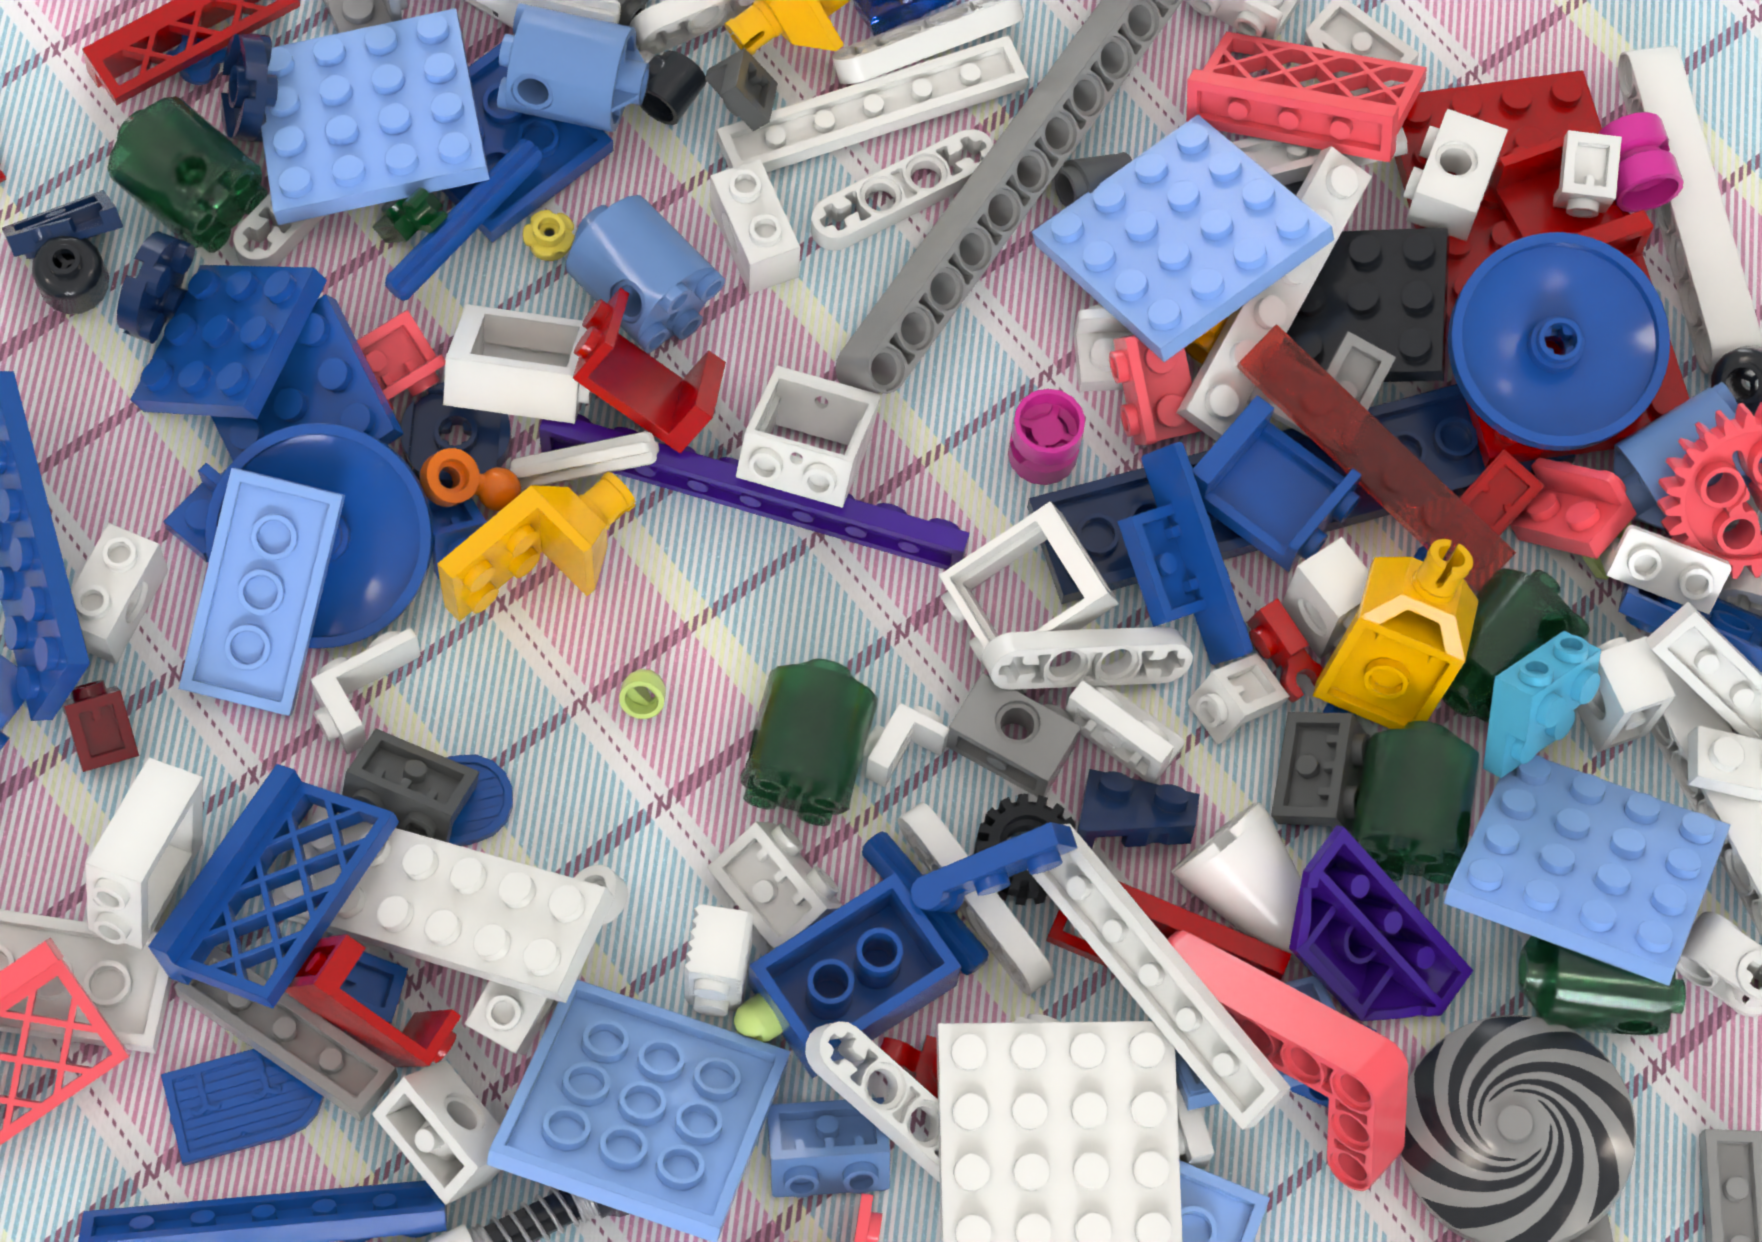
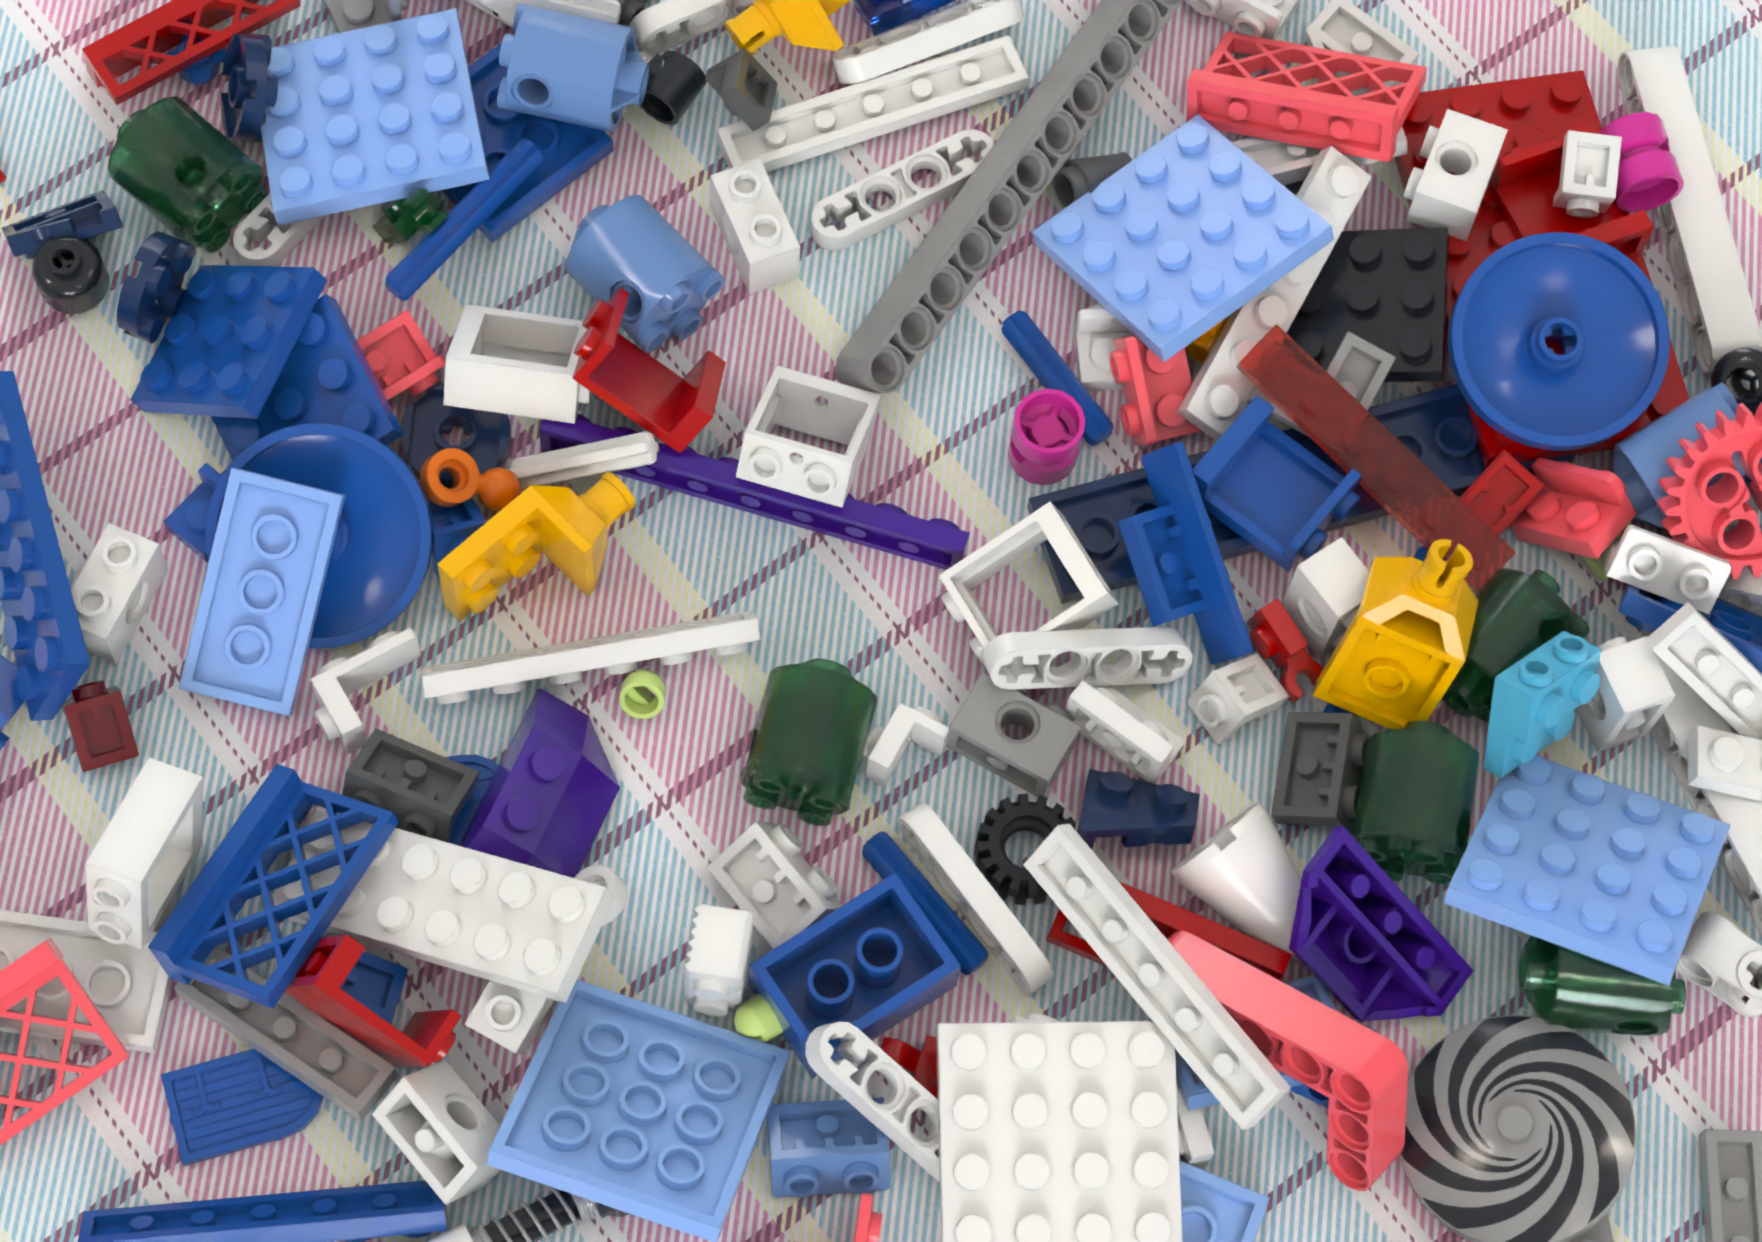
(546, 791): none -> dark purple wedge
(549, 247): light yellow plate -> none
(566, 661): none -> white plate
(991, 868): blue plate -> none
(1055, 373): none -> blue axle

